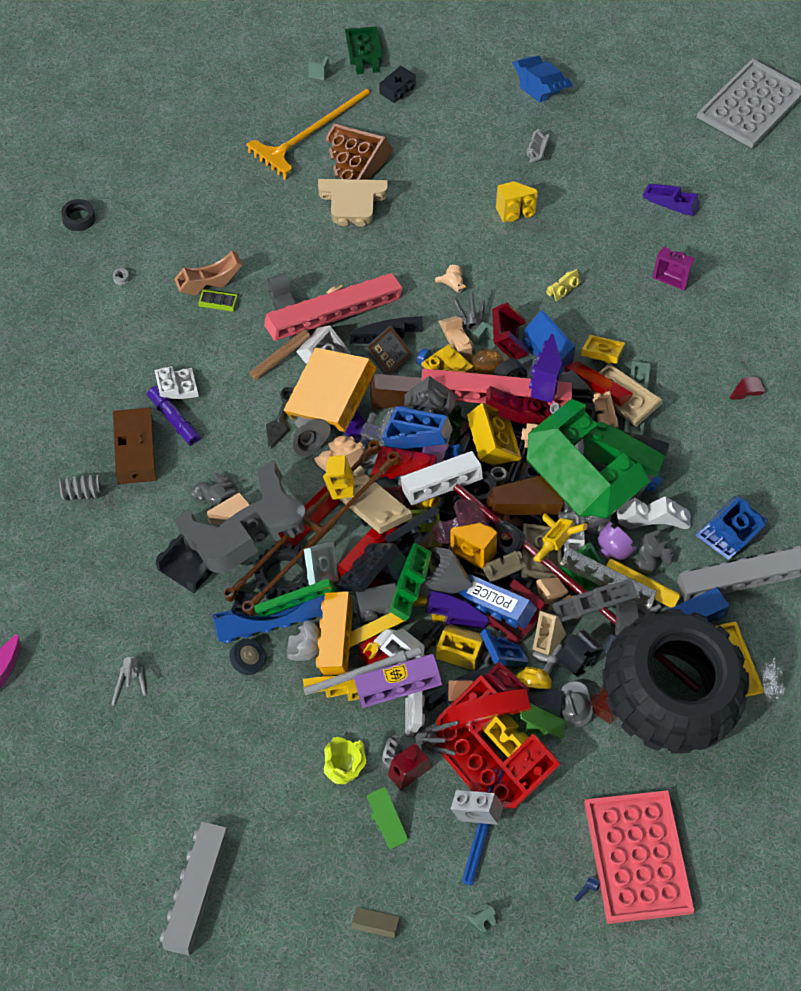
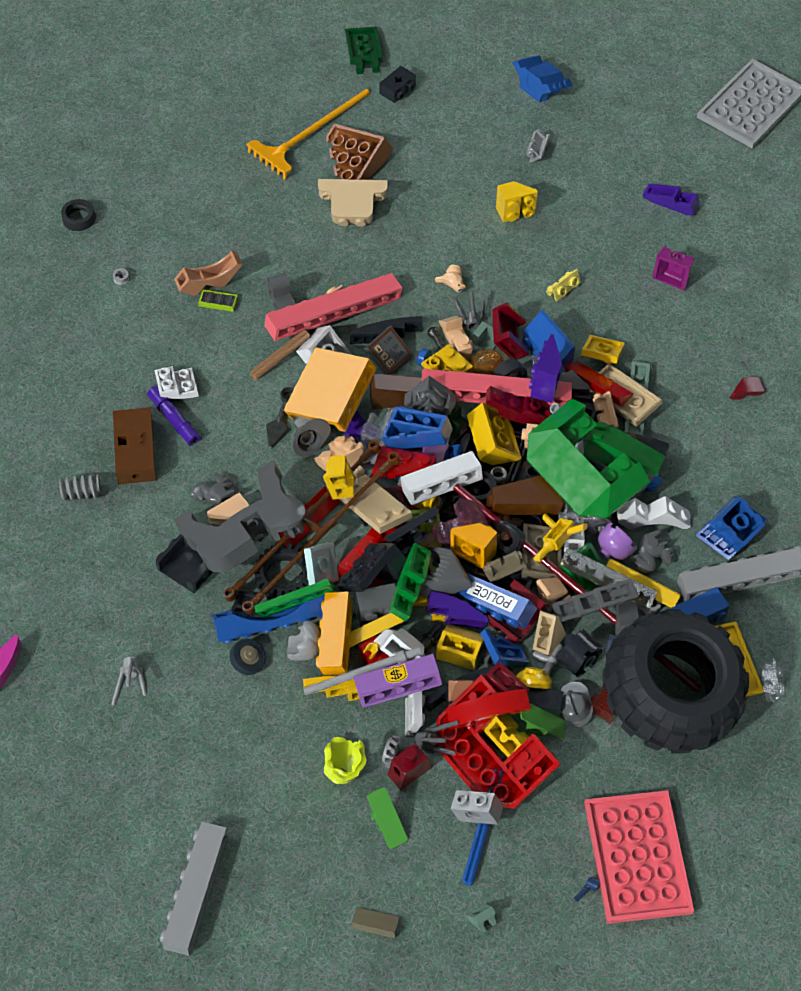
(318, 70): sand green panel -> none
(433, 333): none -> pearl dark grey piece

